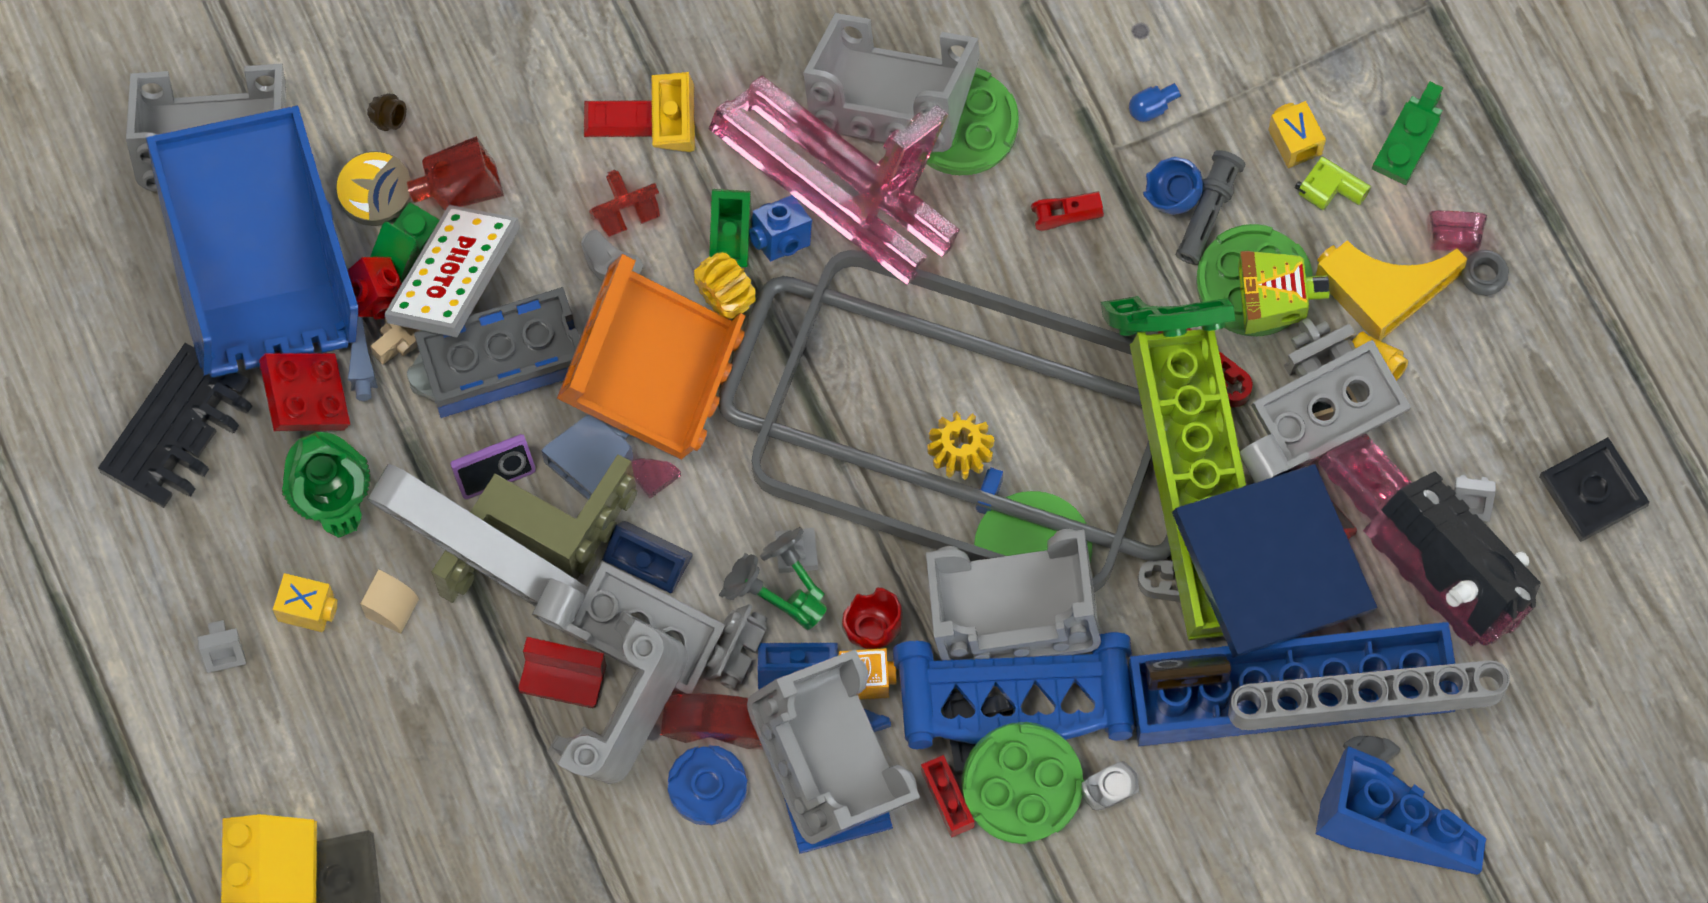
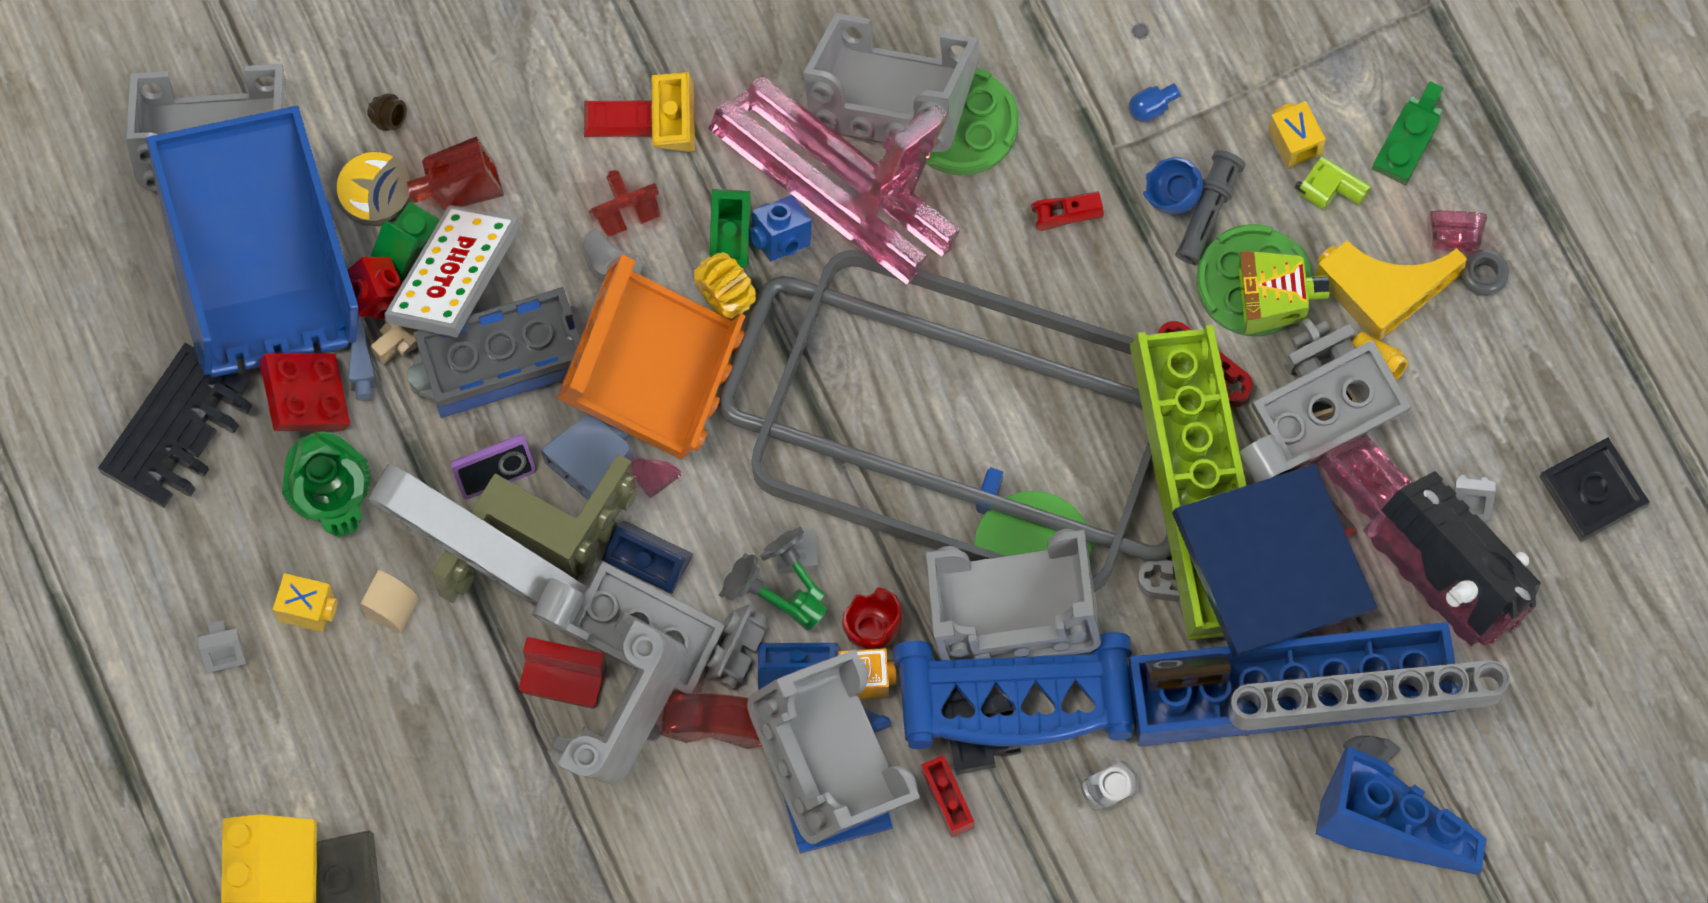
(707, 785): blue tile -> none
(971, 454): yellow gear -> none
(1022, 782): bright green tile -> none
(1134, 316): green plate -> none

